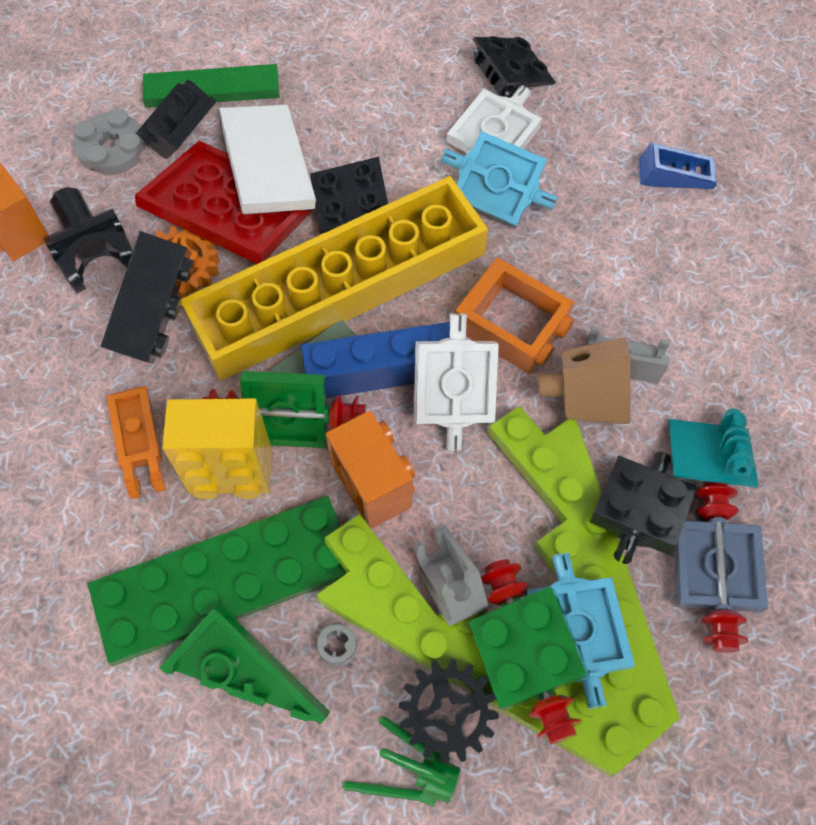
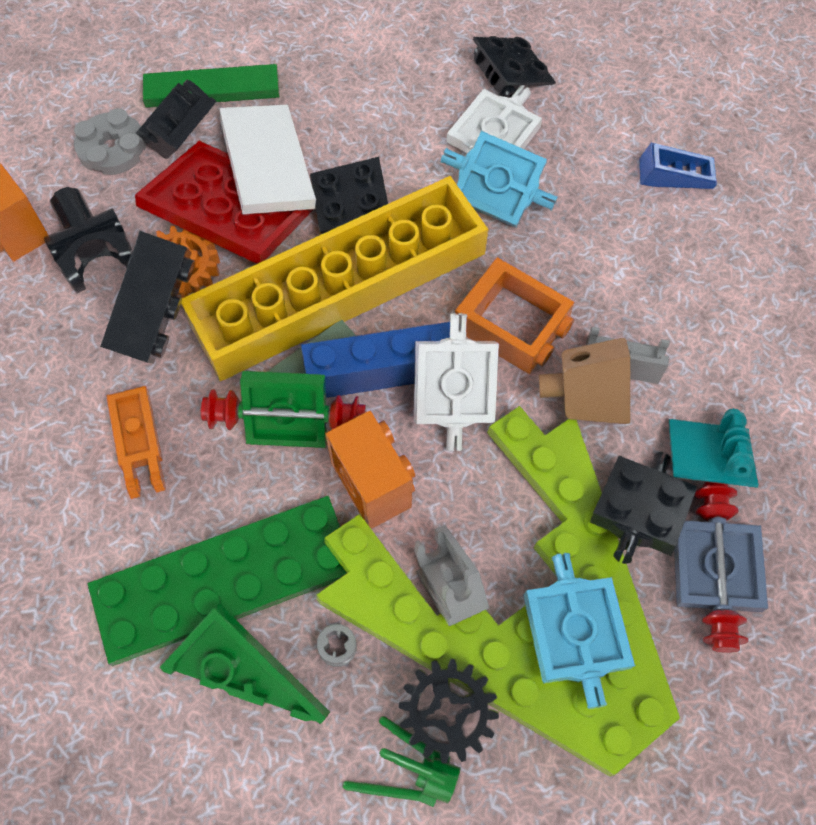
(218, 446): yellow brick -> none
(529, 650): green plate -> none

